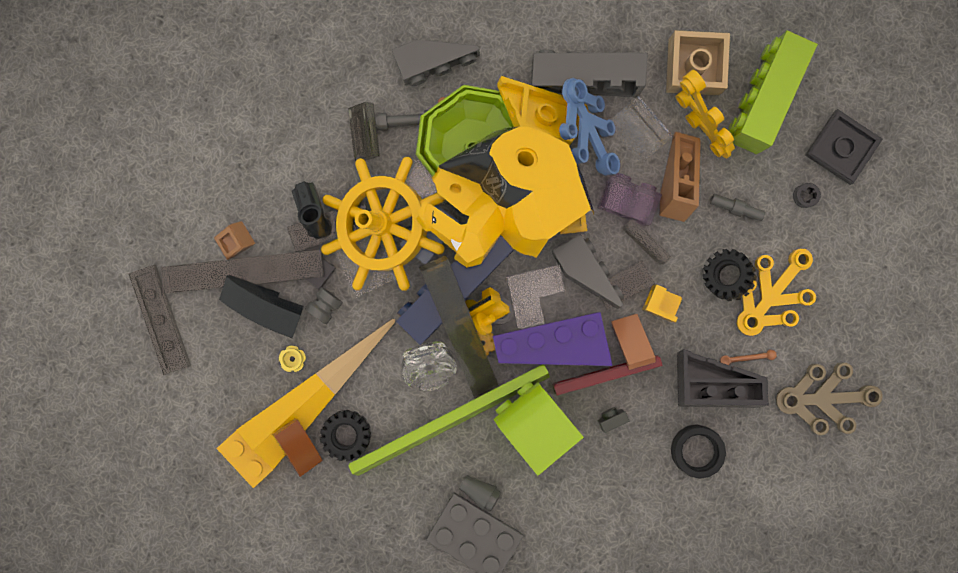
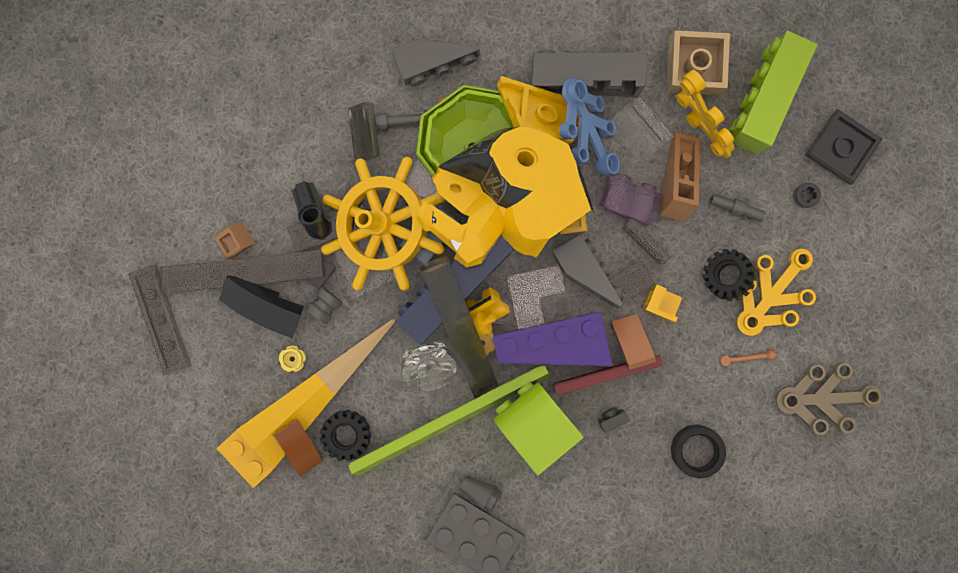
(715, 384): black wedge -> none

